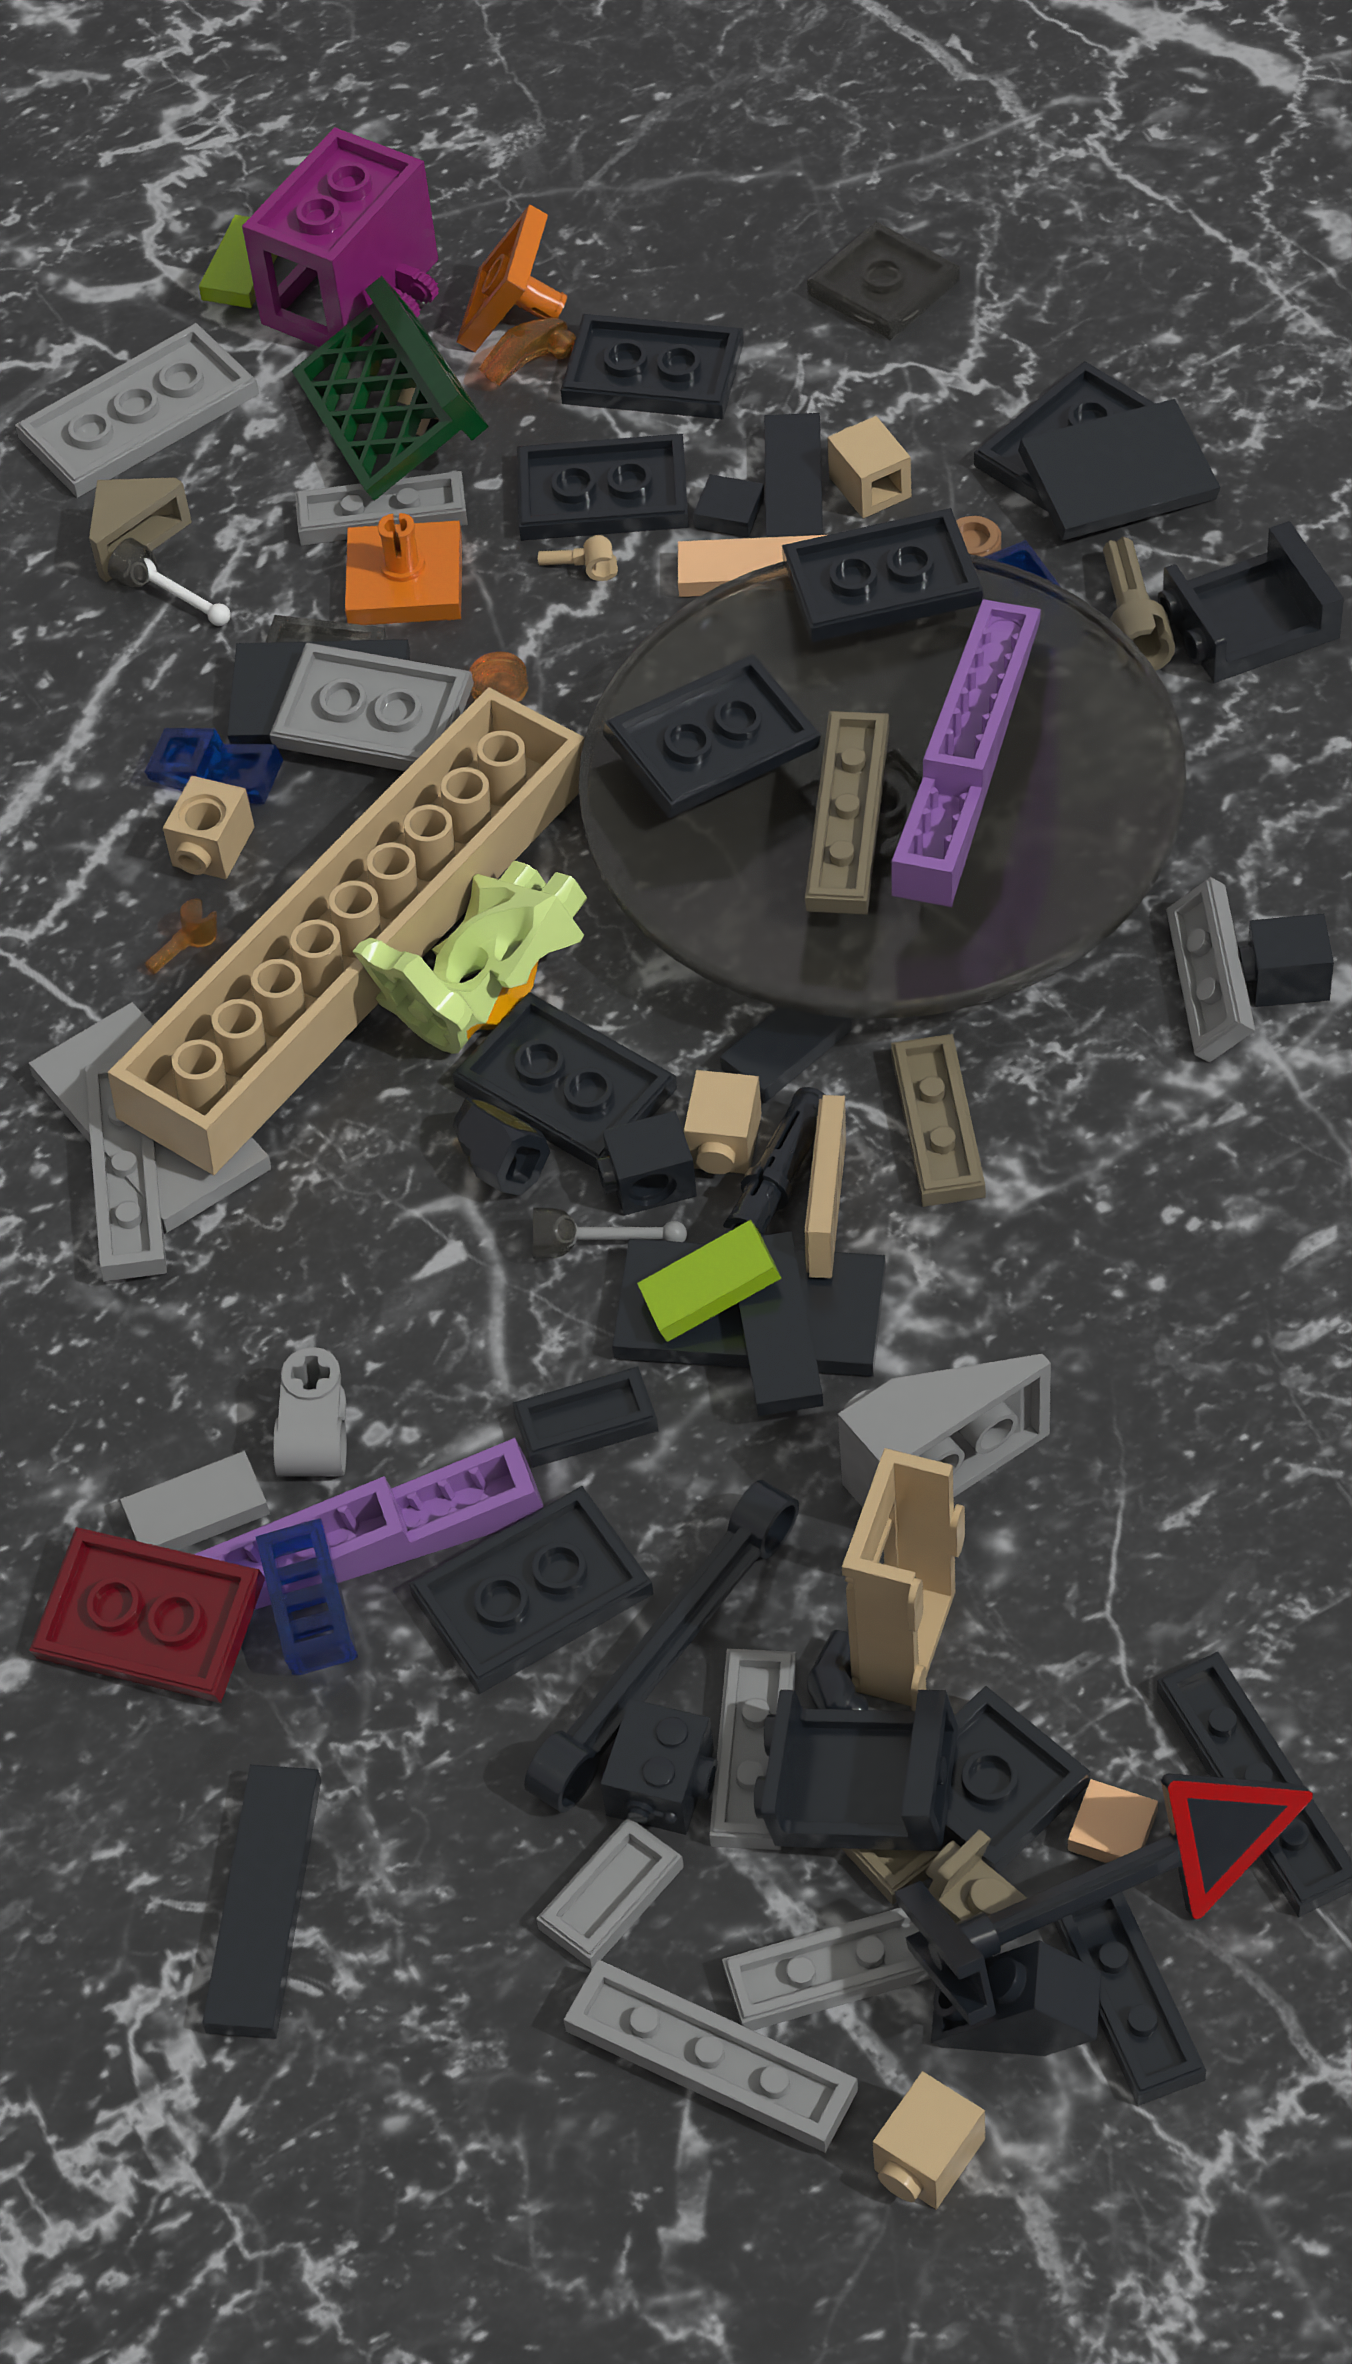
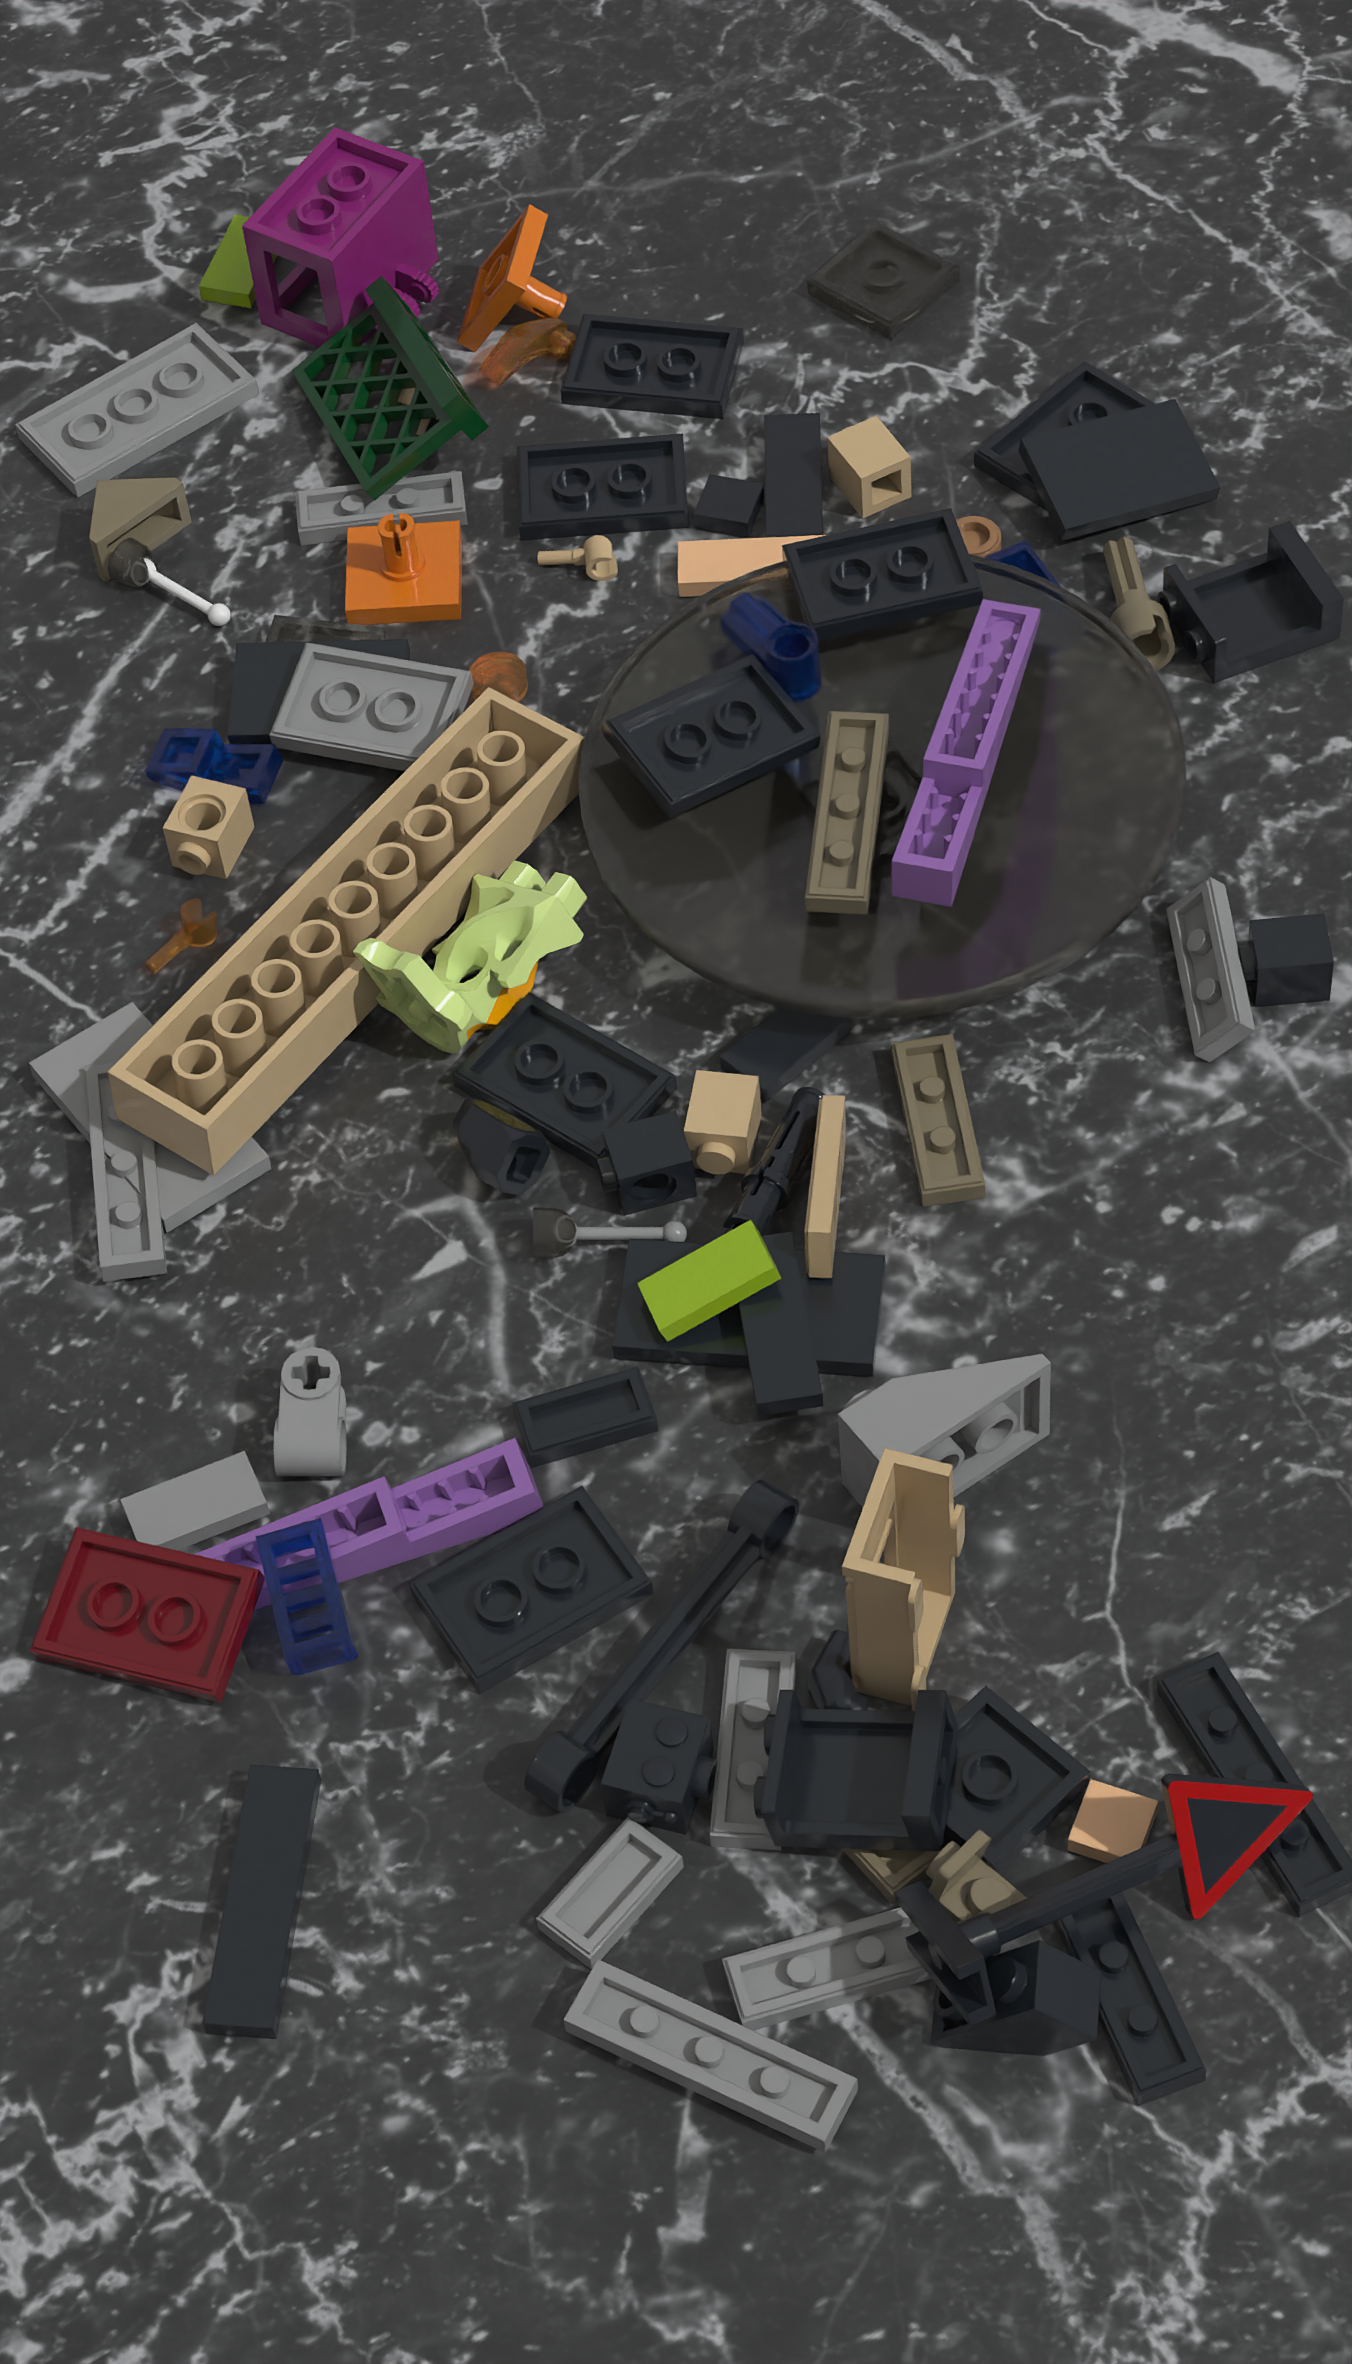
(782, 646): none -> clear blue piece
(928, 2142): tan brick -> none

